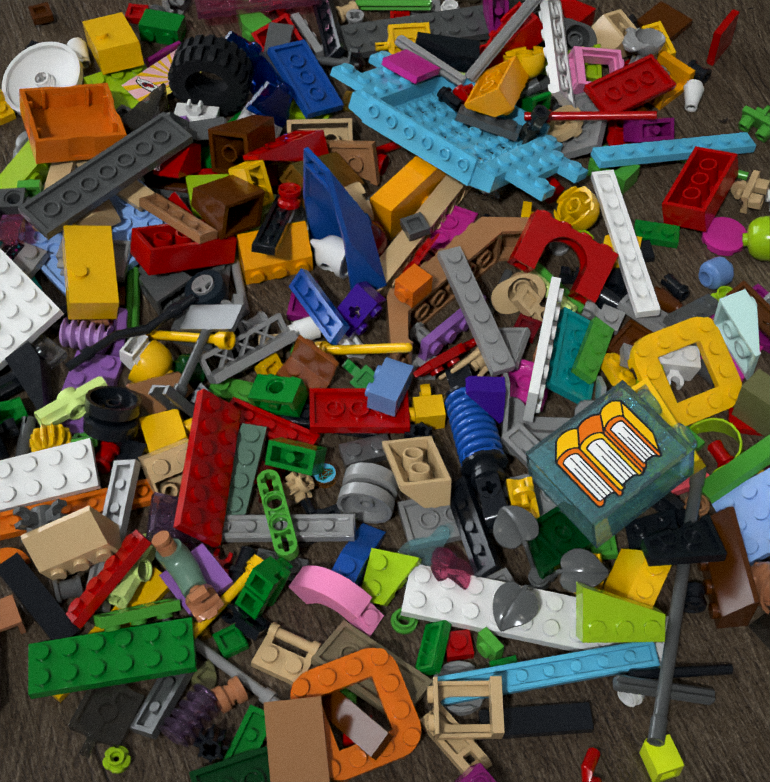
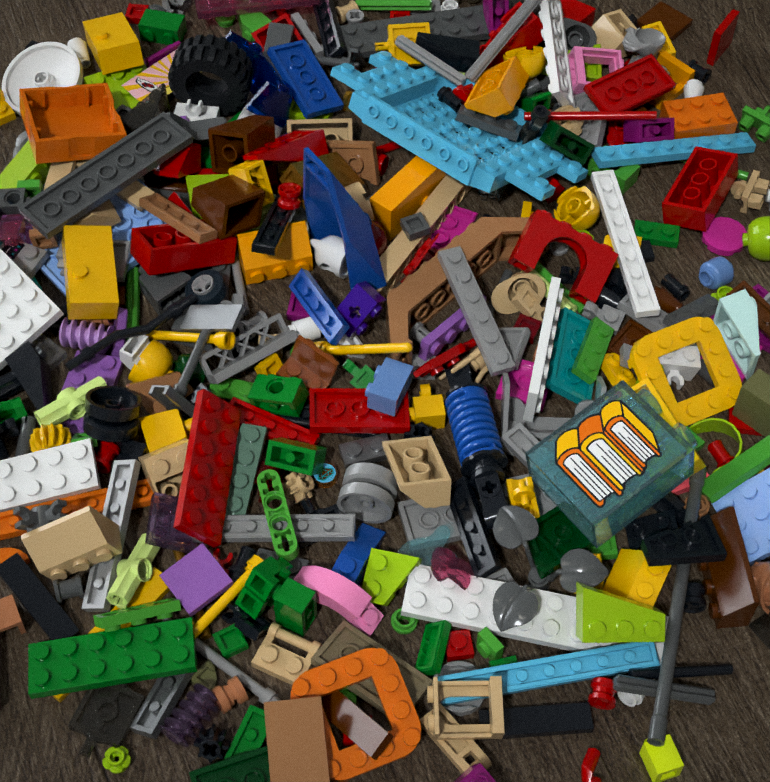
(40, 13): reddish brown plate -> none
(40, 241): none -> medium nougat plate
(103, 584): red plate -> none
(187, 574): piece -> none
(225, 21): none -> bright green plate
(295, 606): none -> green brick
(410, 66): dark pink tile -> none
(413, 285): orange brick -> none
(488, 394): dark purple slope -> none
(567, 142): none -> dark green brick
(602, 693): none -> red wheel
(700, 116): none -> orange brick

